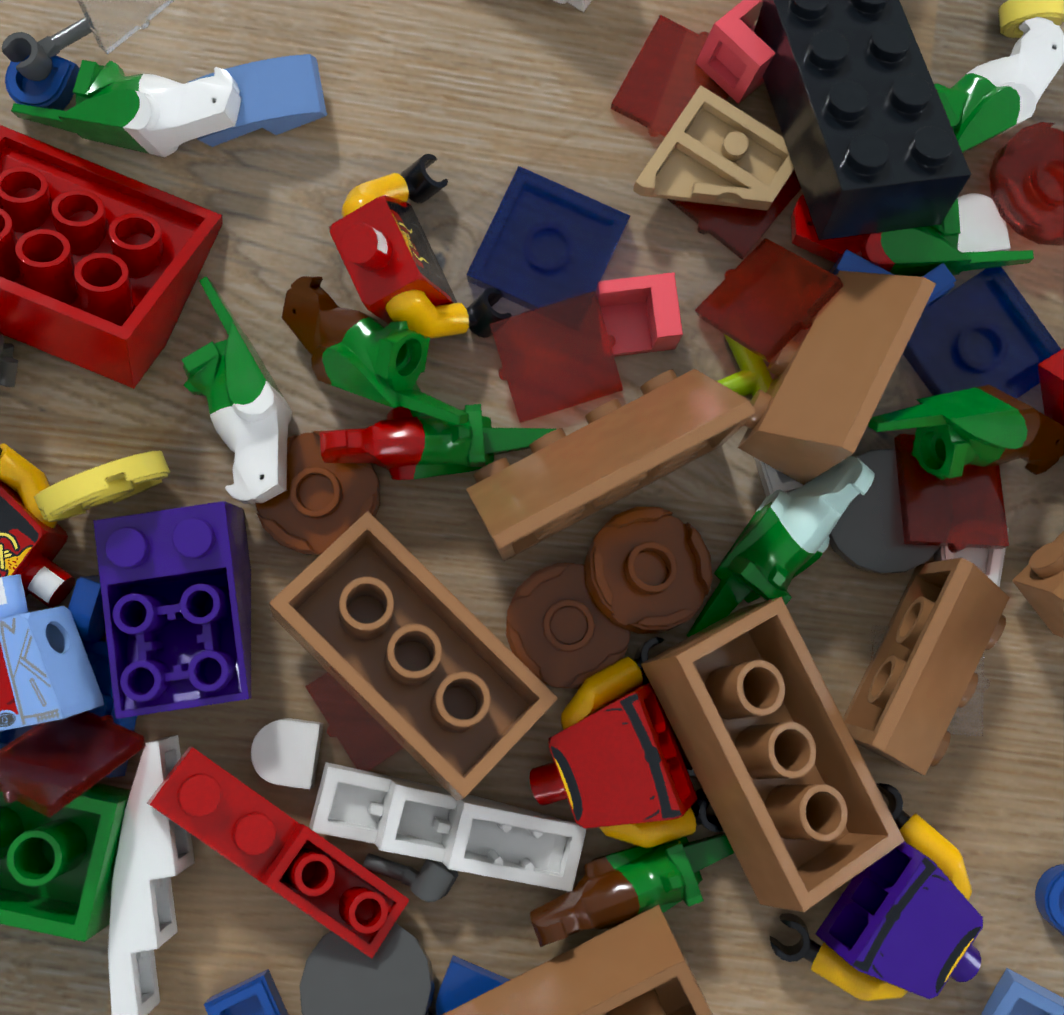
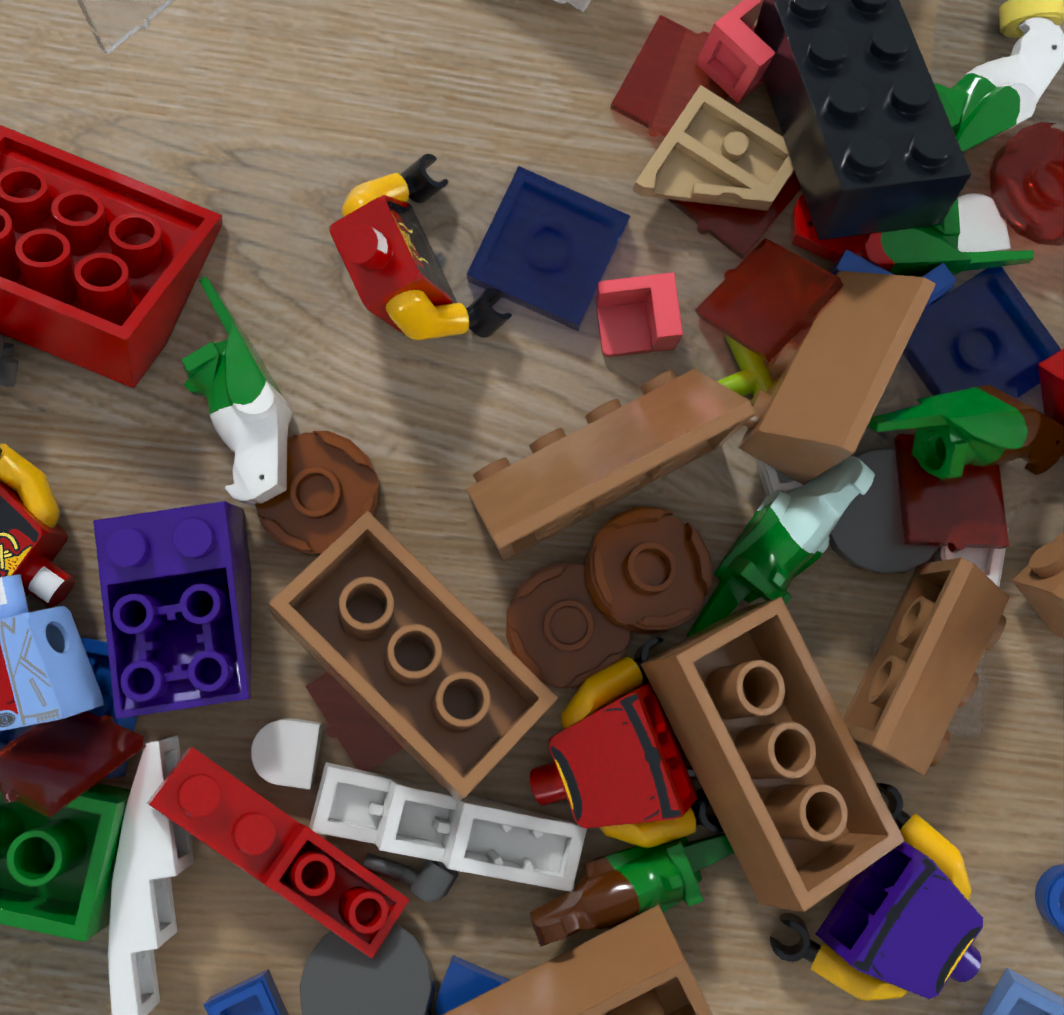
(39, 63): dark grey hand -> none
(50, 93): blue tile -> none
(88, 608): blue tile -> none
(101, 485): light yellow tile -> none
(142, 109): animal -> none
(274, 96): medium blue slope -> none
(360, 353): green animal -> none
(426, 446): animal -> none
(556, 356): clear red piece -> none

